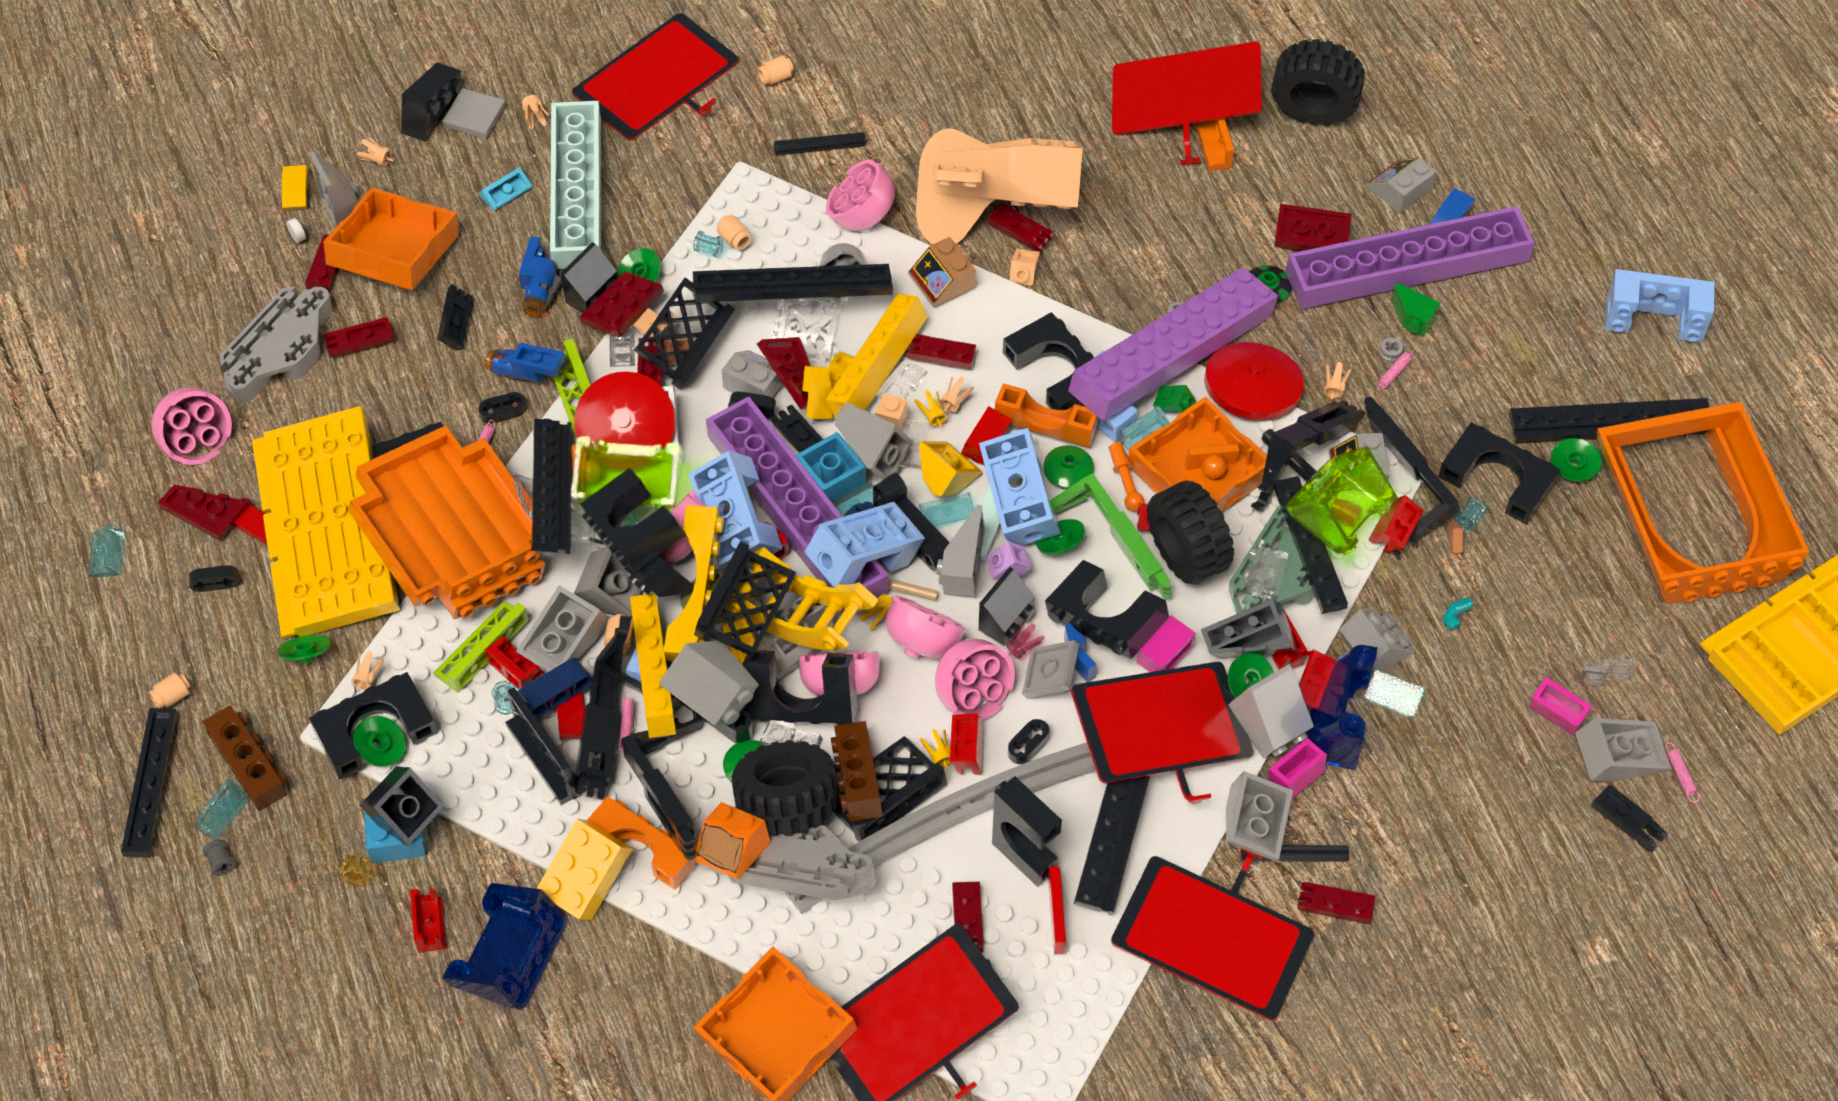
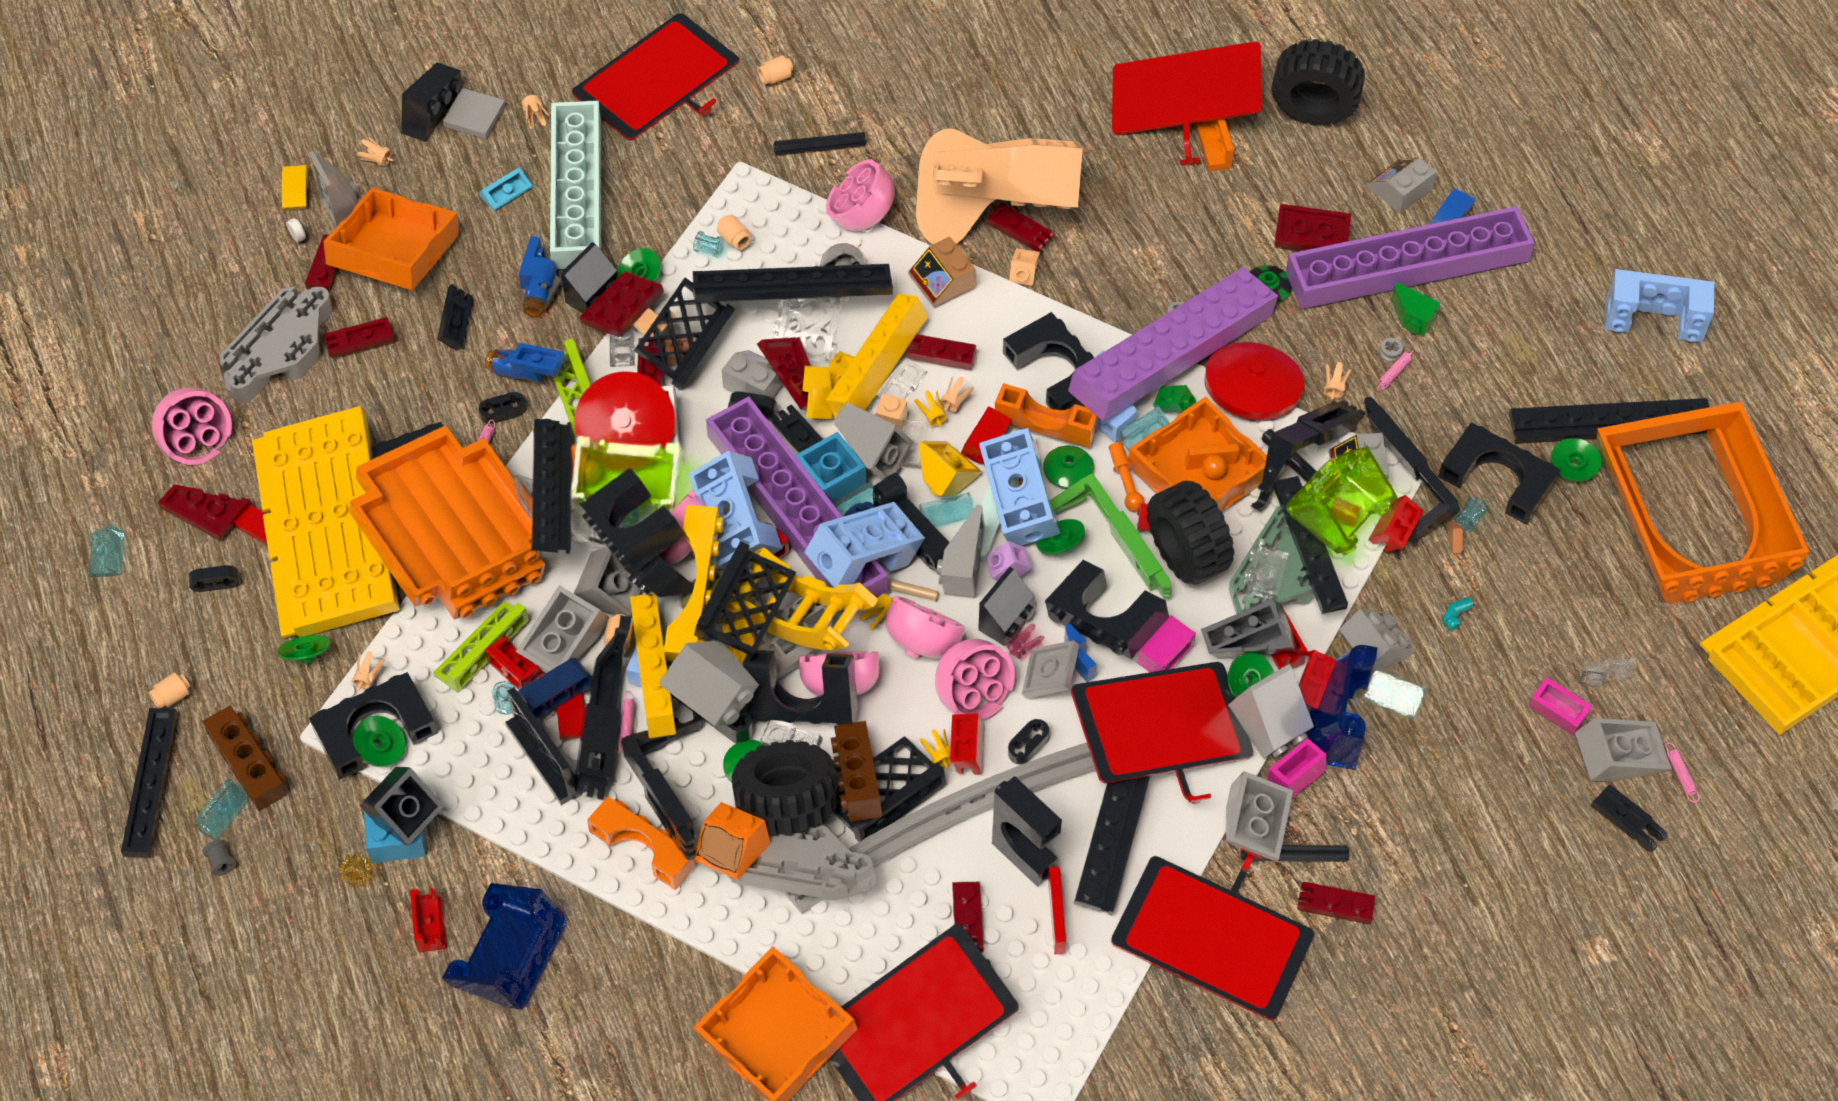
(584, 869): yellow brick -> none
(626, 679): black piece -> none

